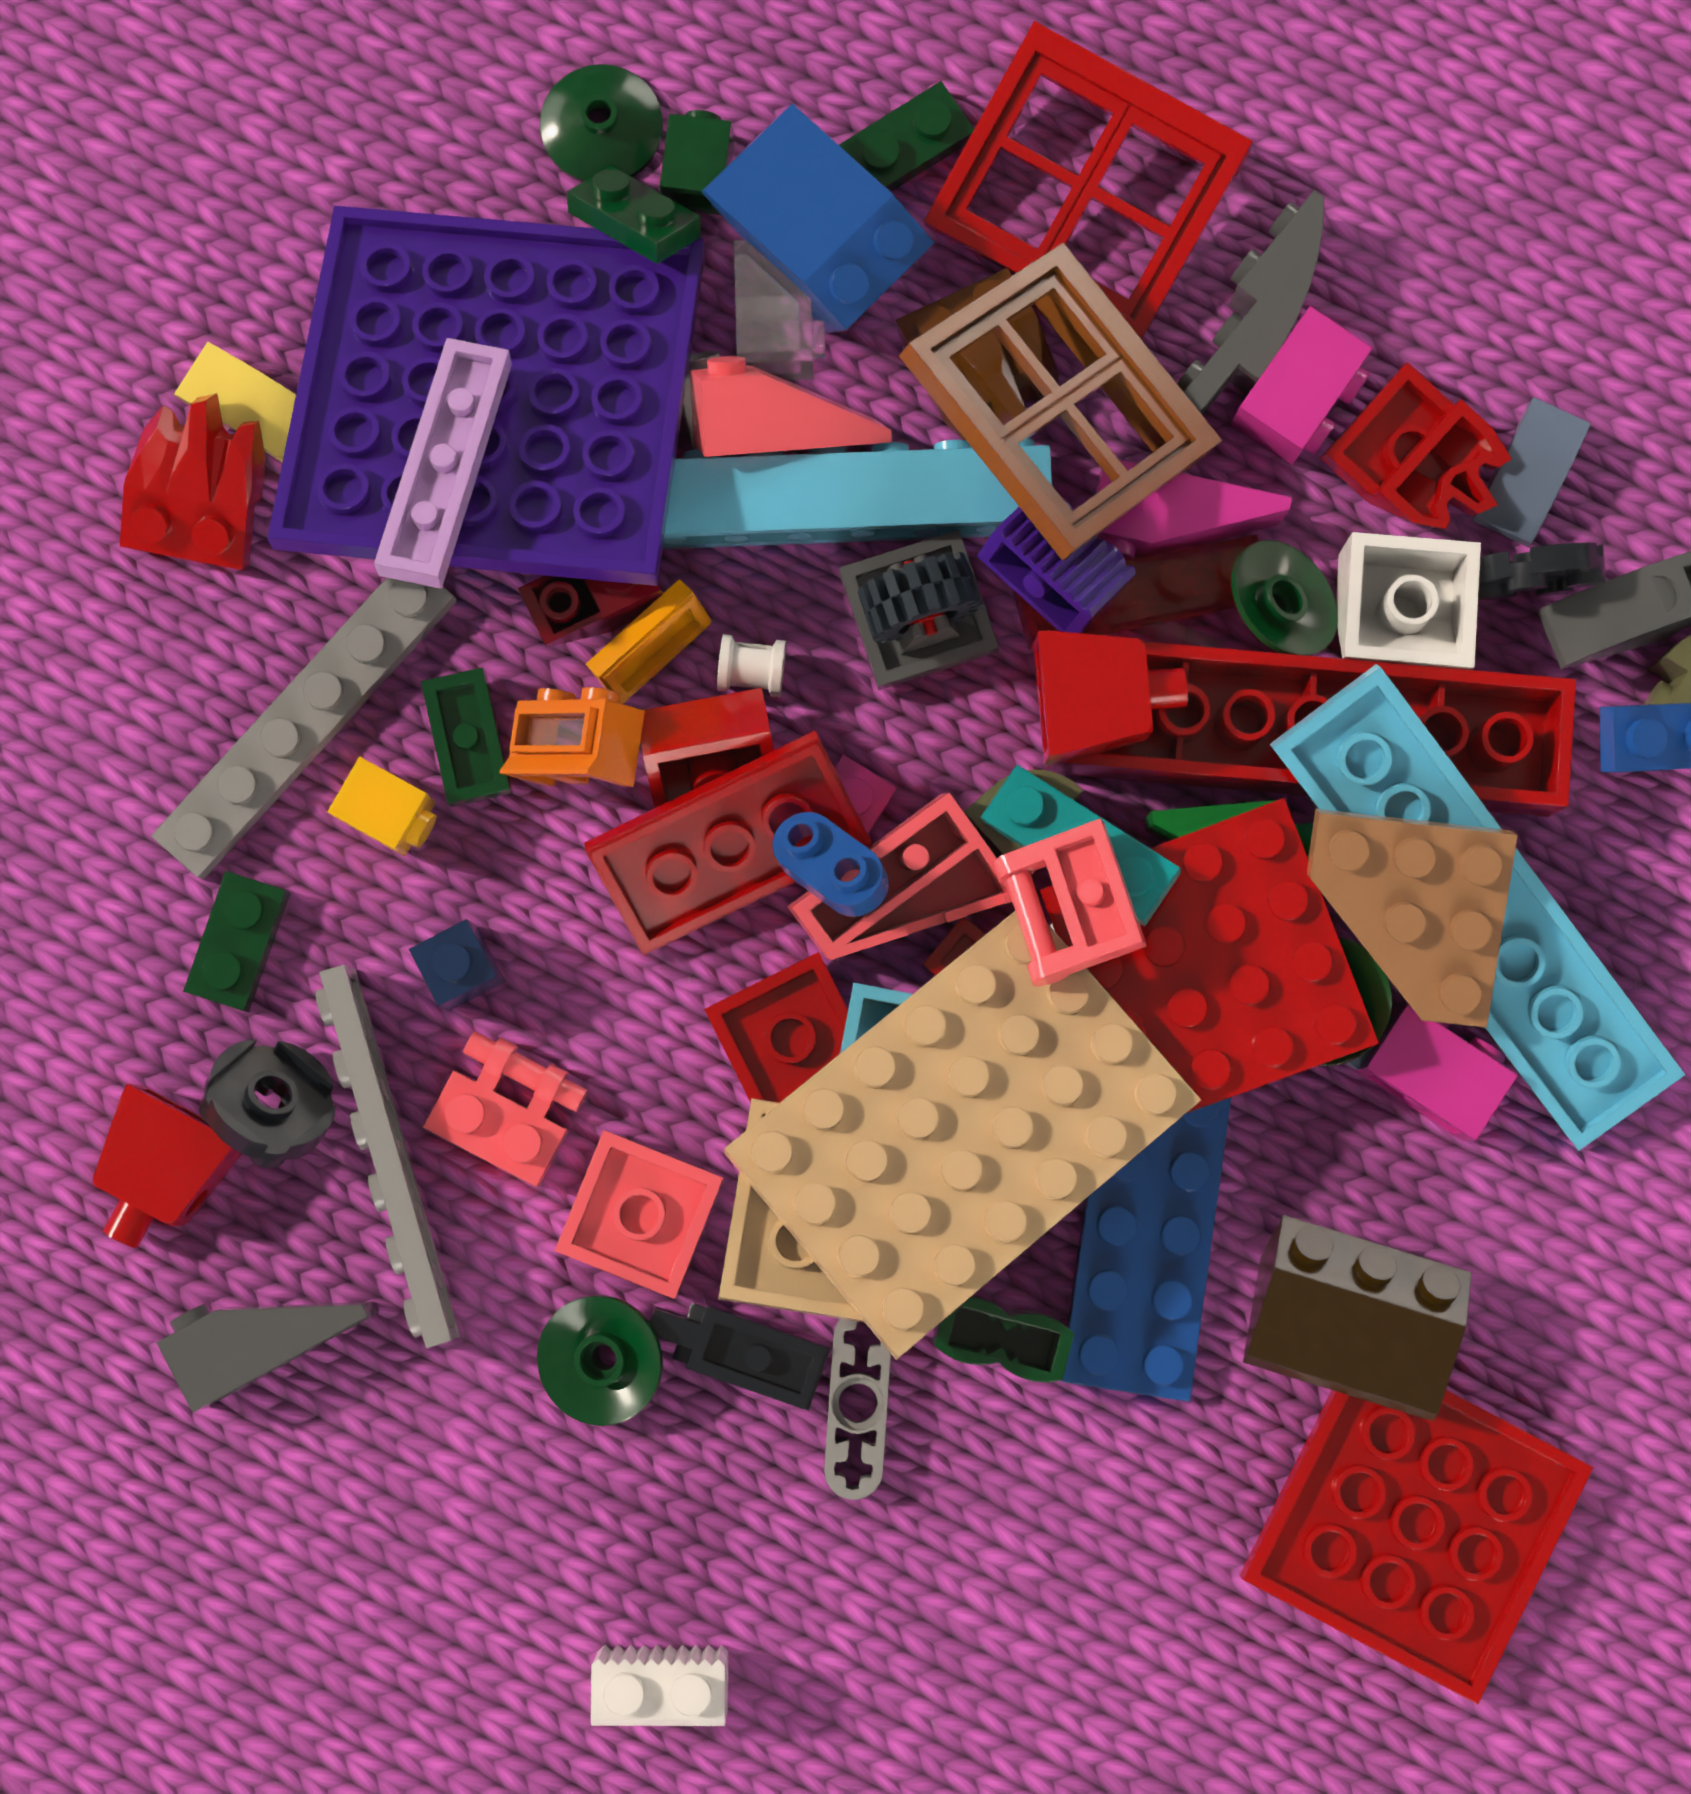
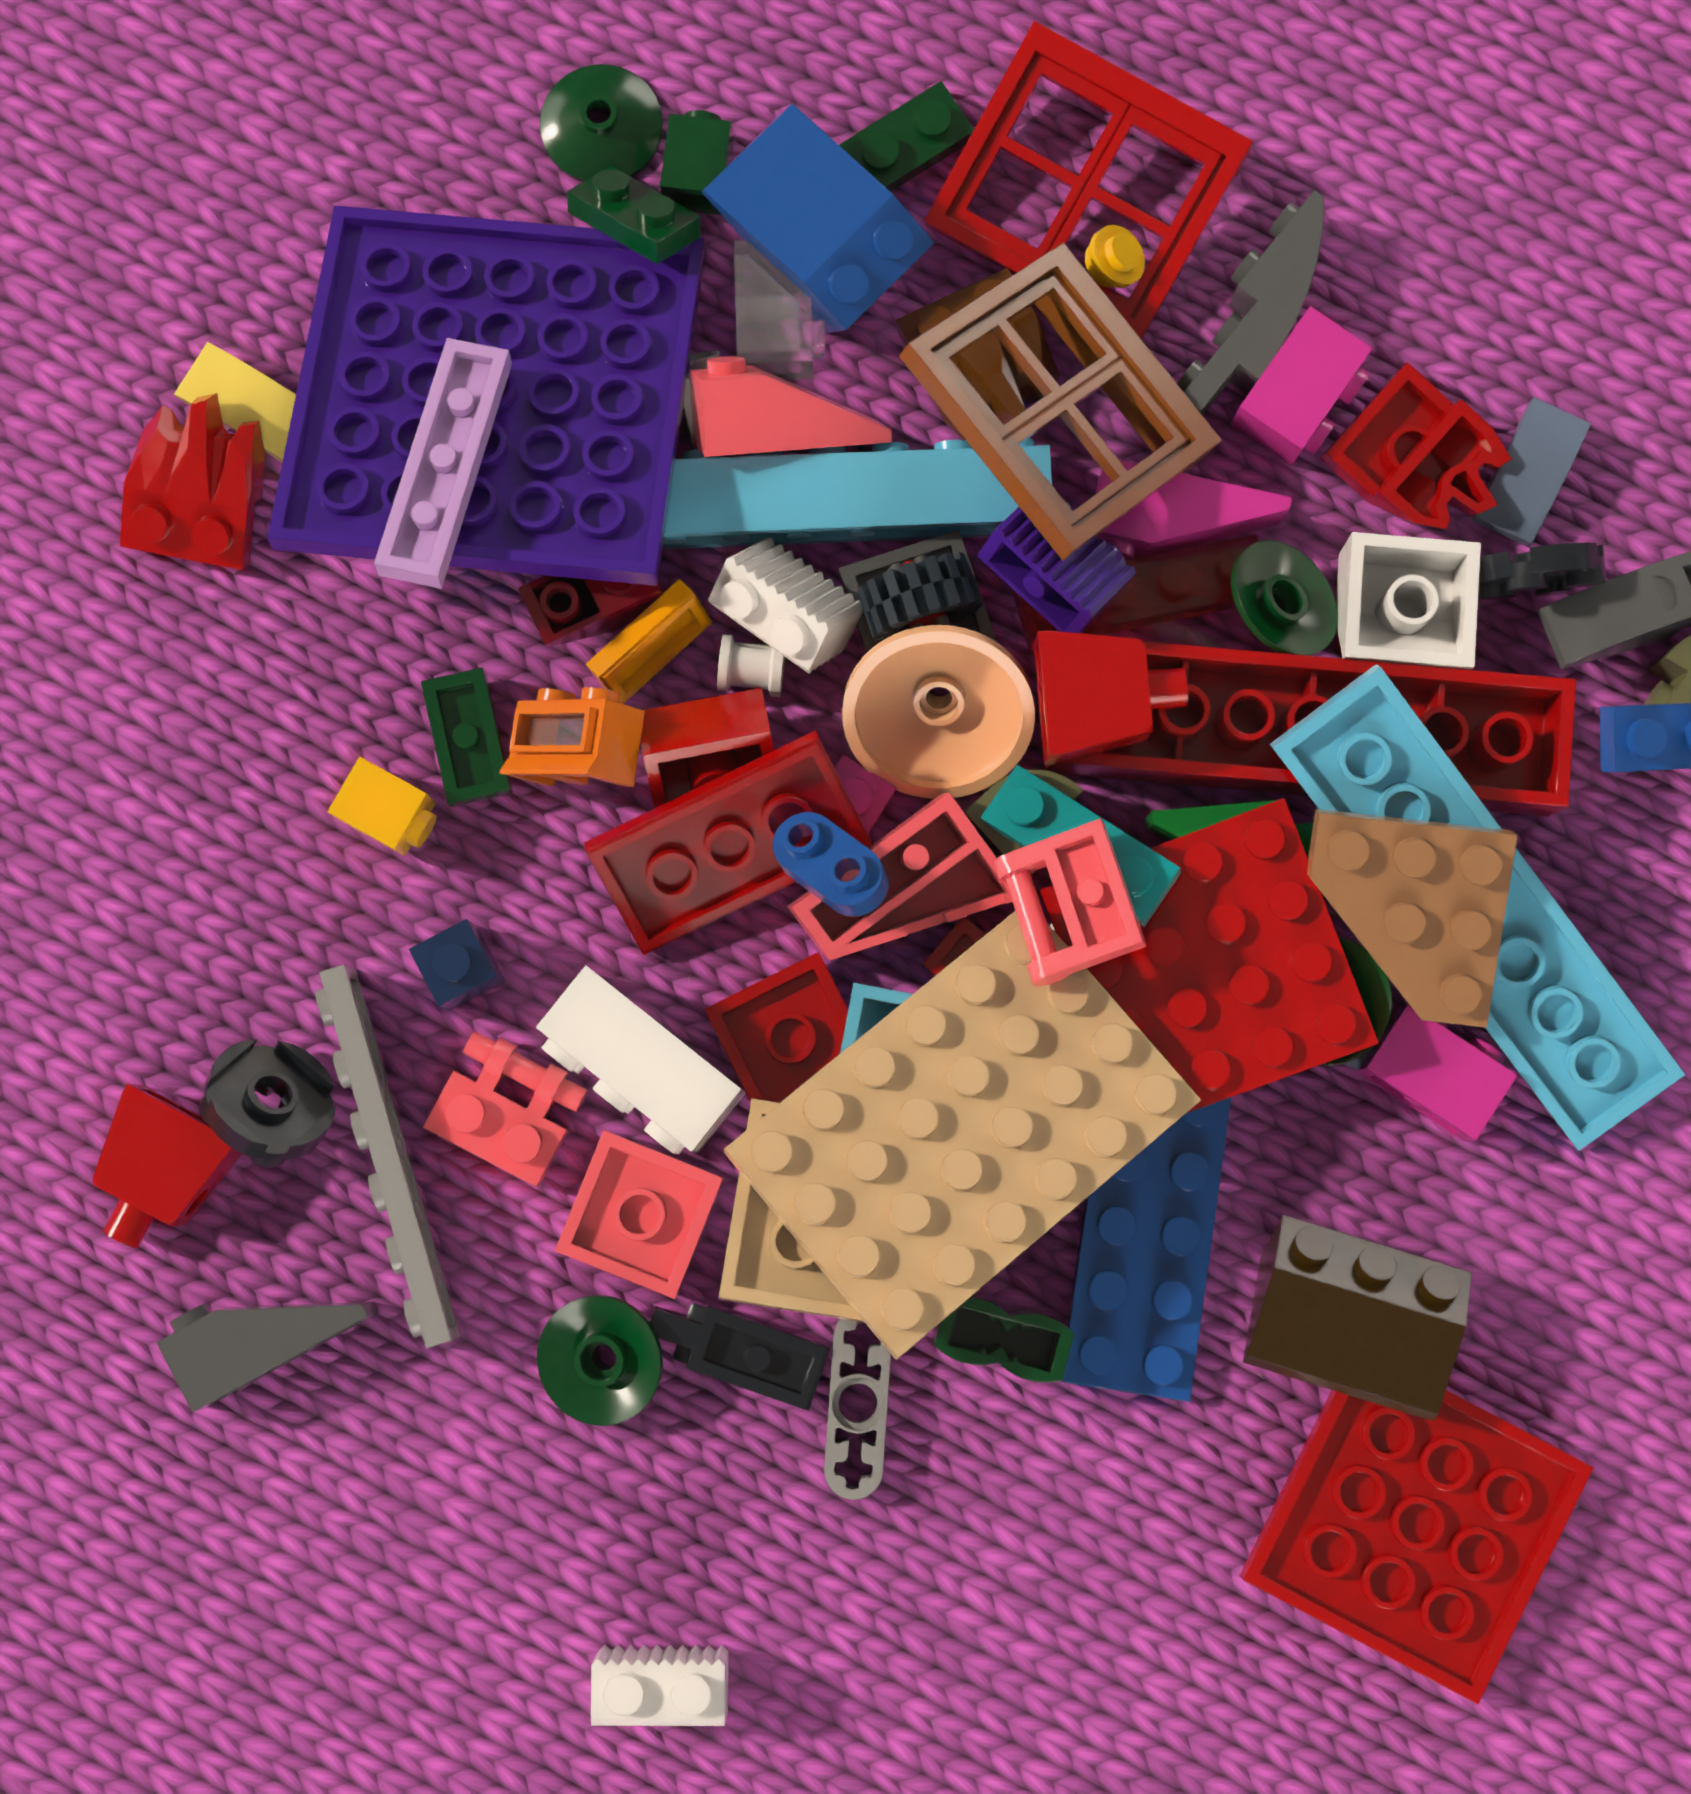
(237, 941): dark green plate -> none
(300, 723): light grey plate -> none
(638, 1063): none -> white brick
(786, 604): none -> white brick
(932, 741): none -> light nougat dish
(1114, 257): none -> yellow plate

